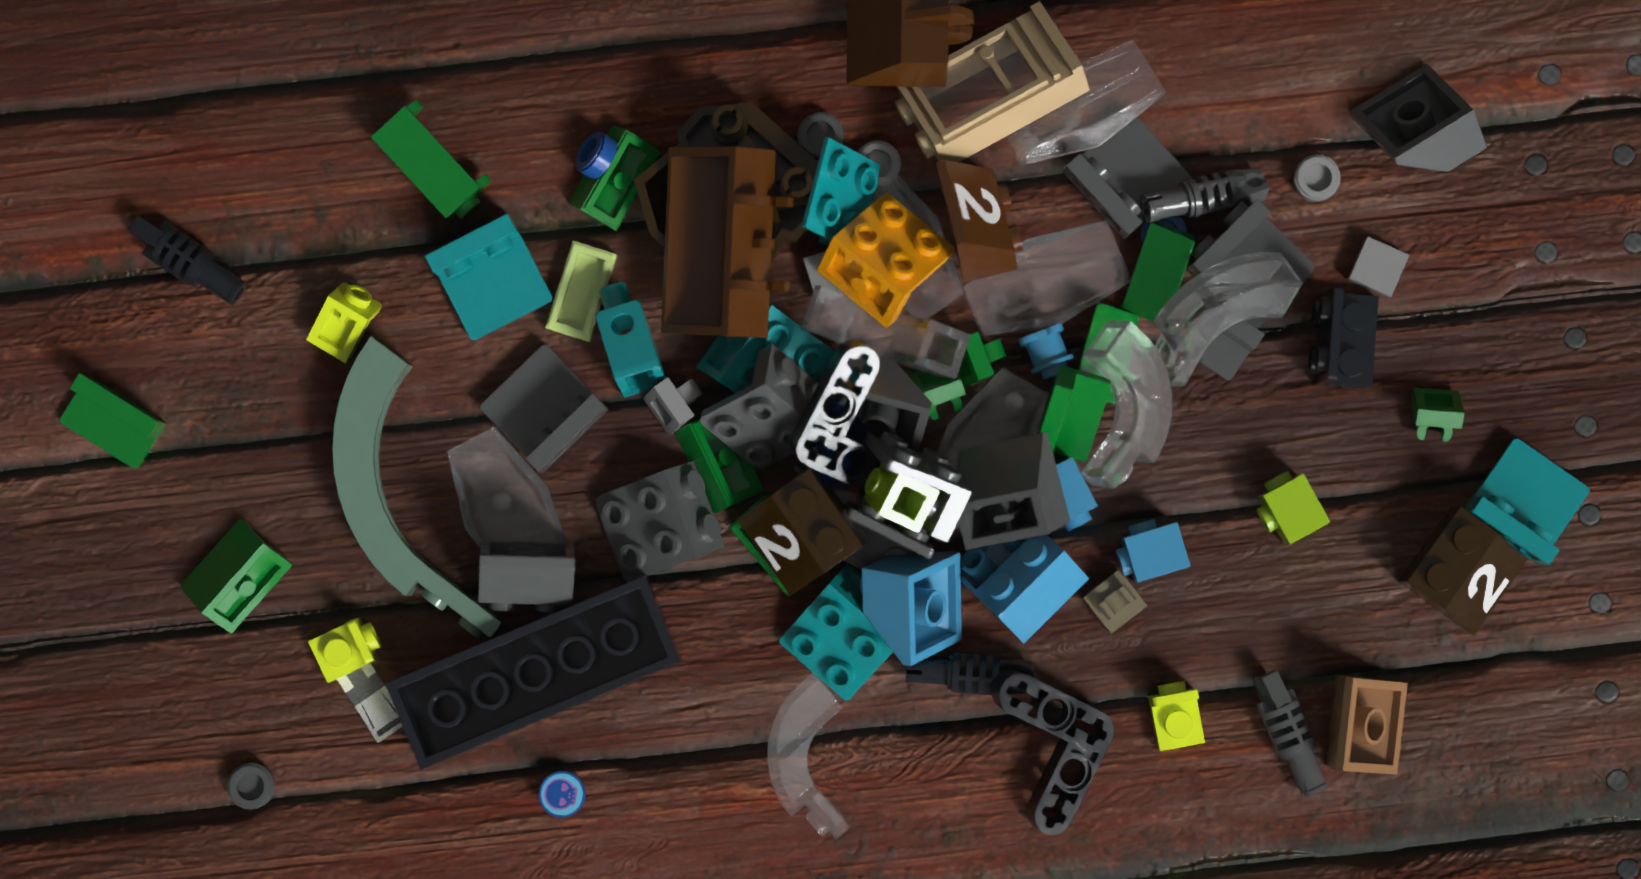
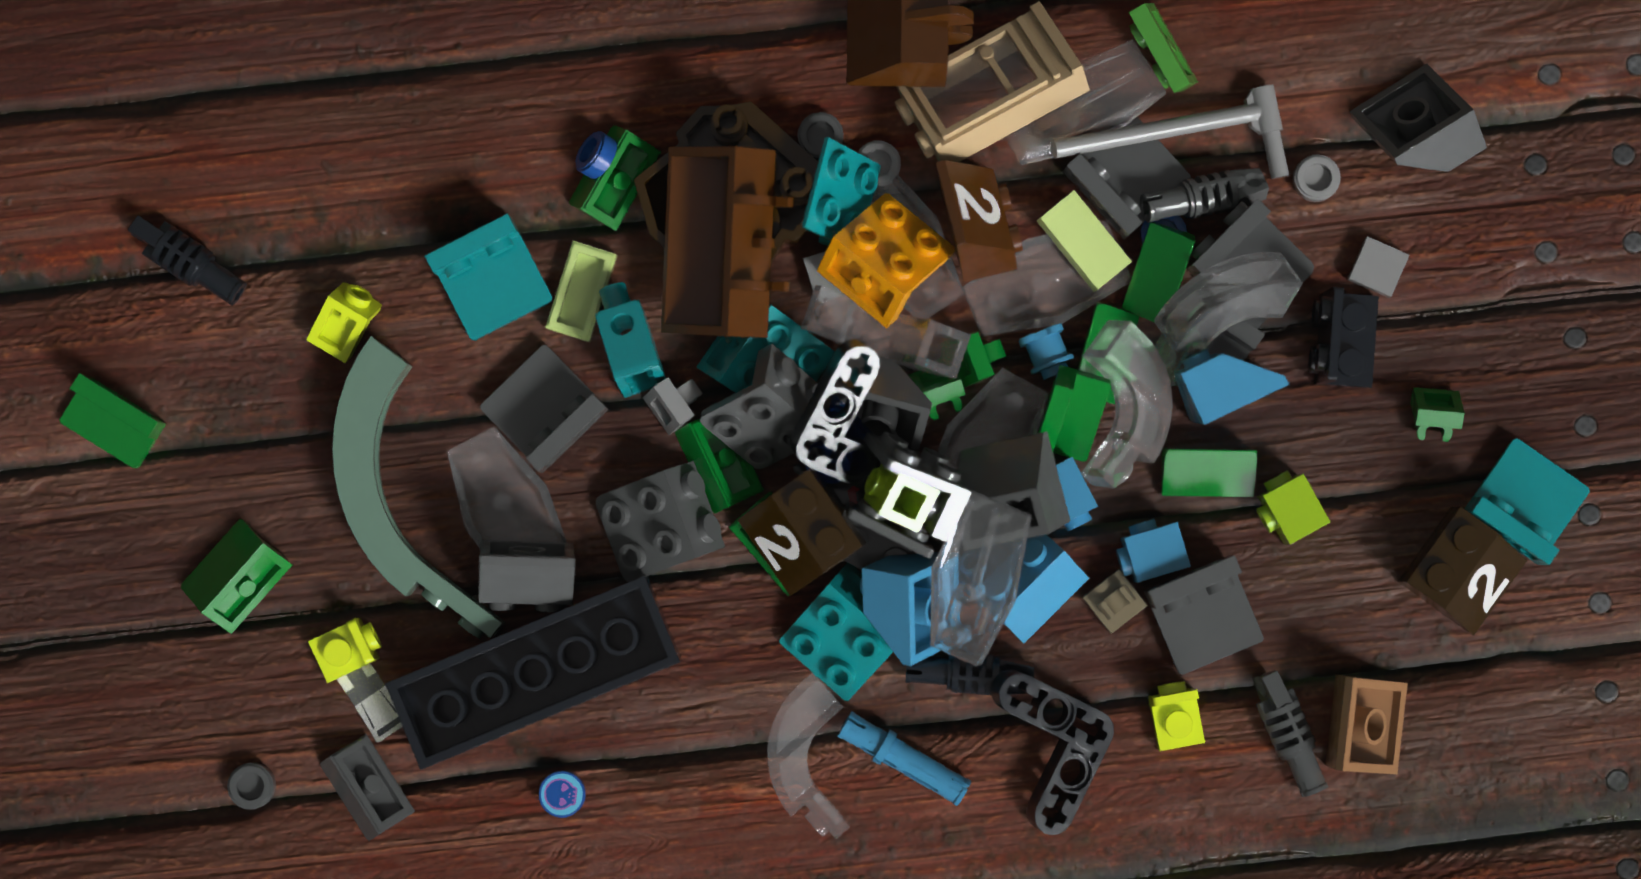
(367, 787): none -> dark grey slope
(430, 164): green brick -> none
(895, 753): none -> dark azure pin
(977, 577): none -> clear piece
(1084, 241): none -> yellowish green tile
(1153, 33): none -> bright green plate
(1204, 614): none -> dark grey bracket
(1208, 472): none -> green slope
(1222, 384): none -> dark azure slope
(1259, 111): none -> light grey bar

